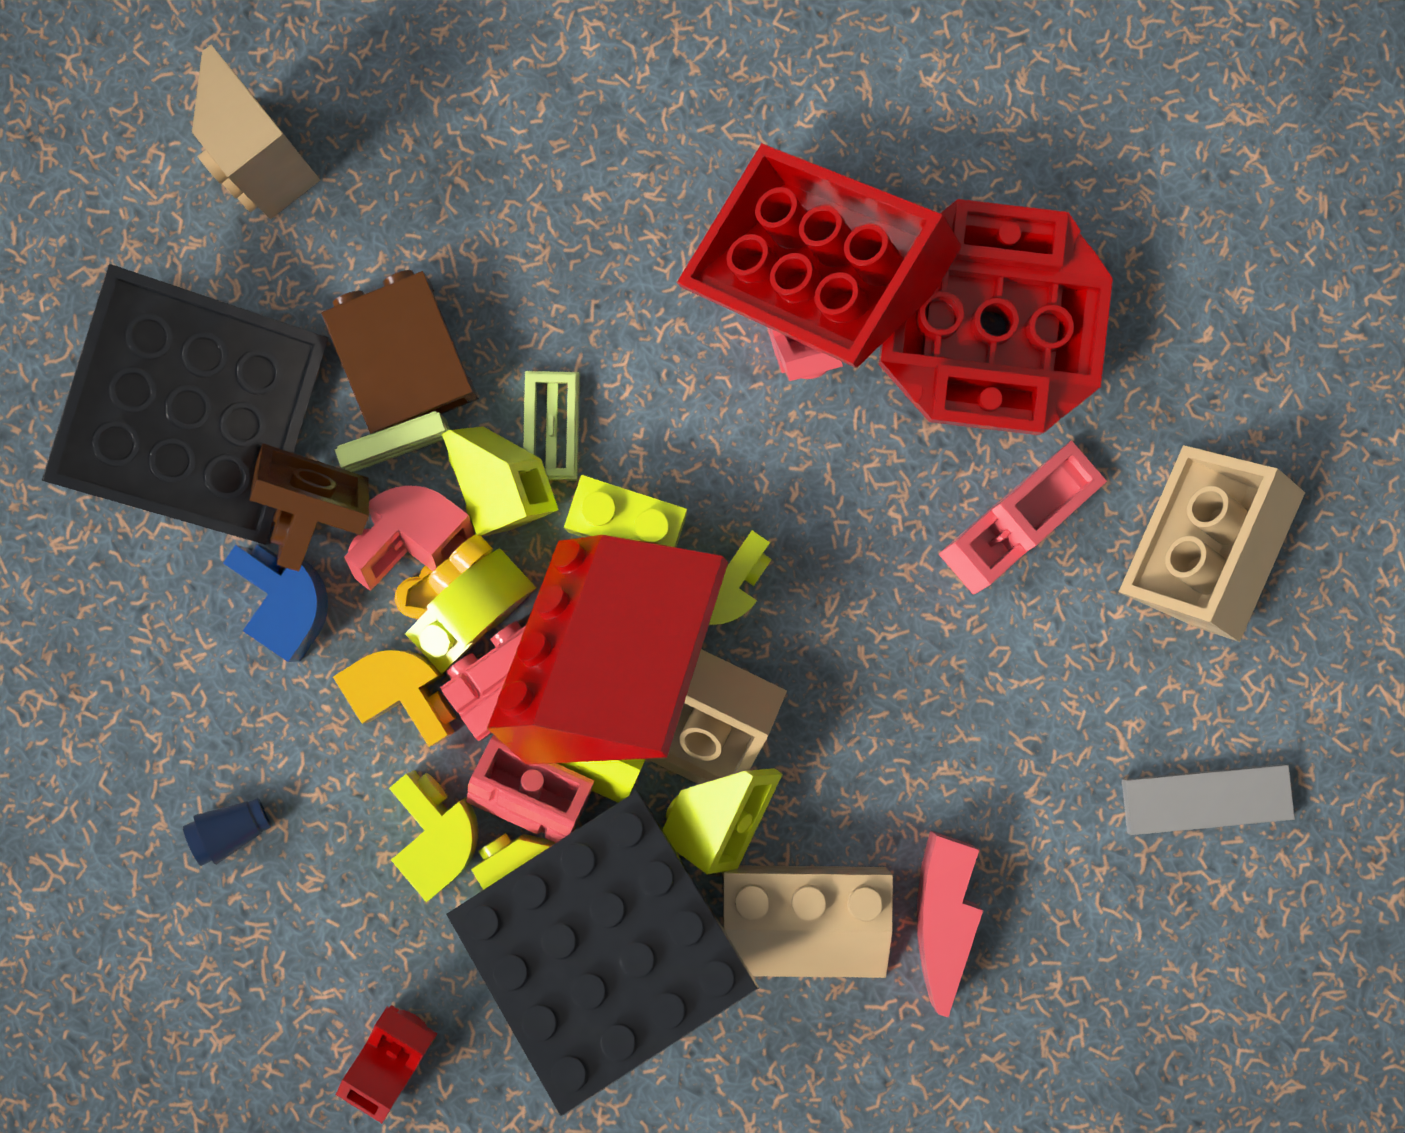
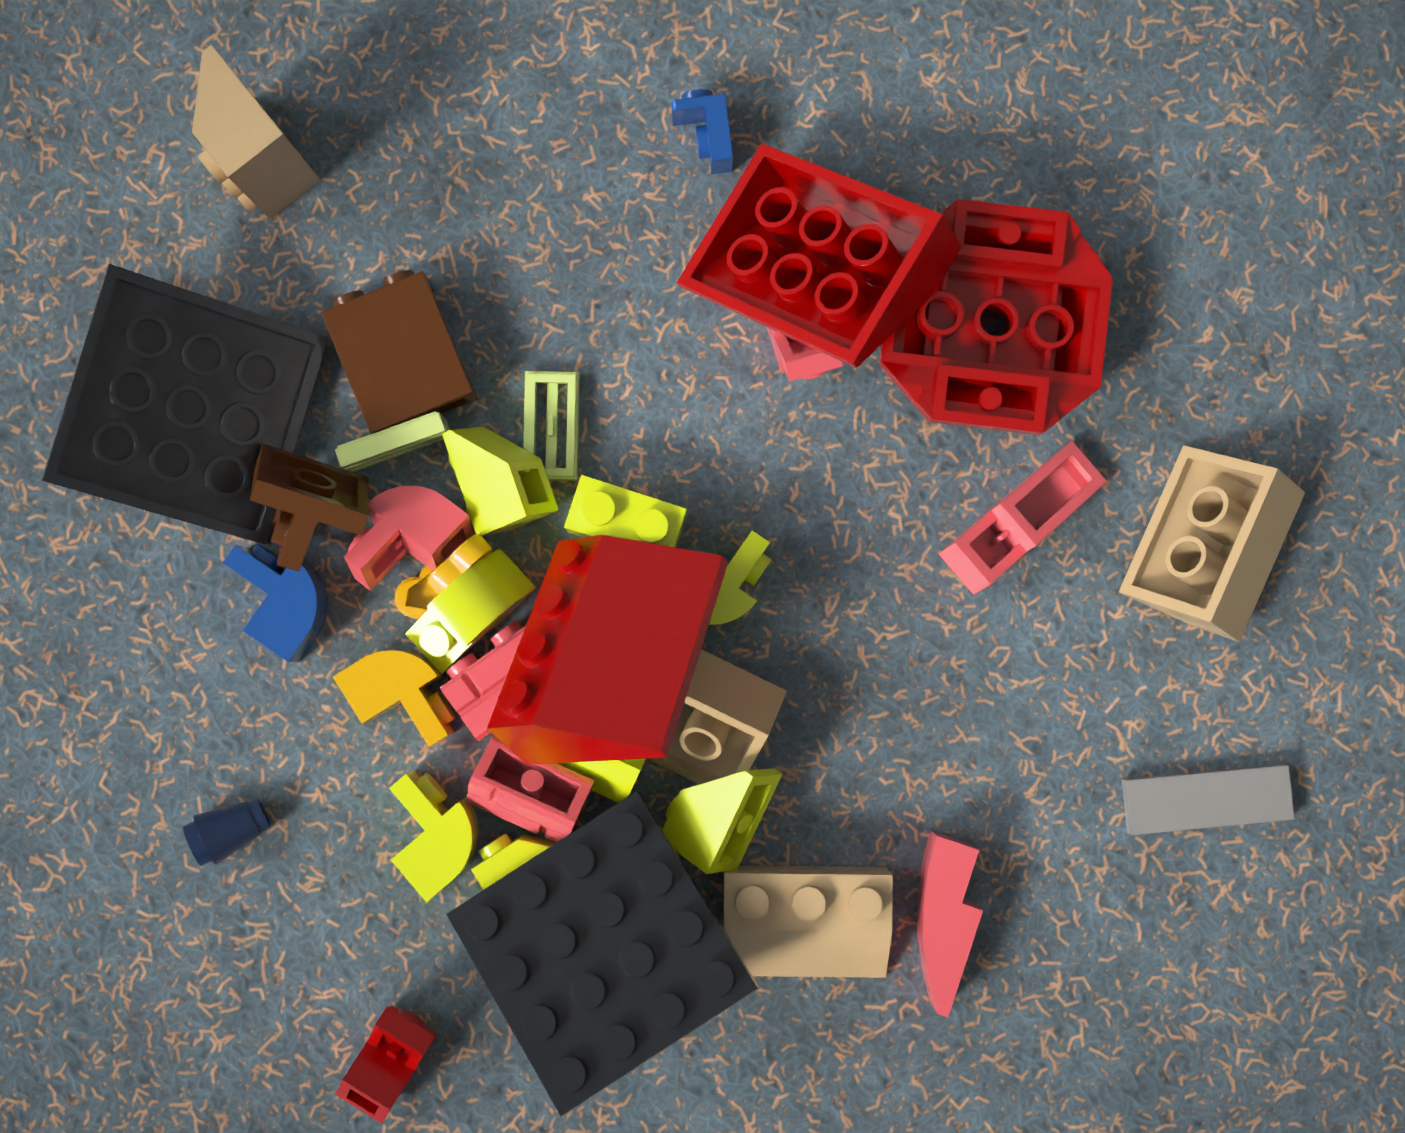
(714, 136): none -> blue bracket

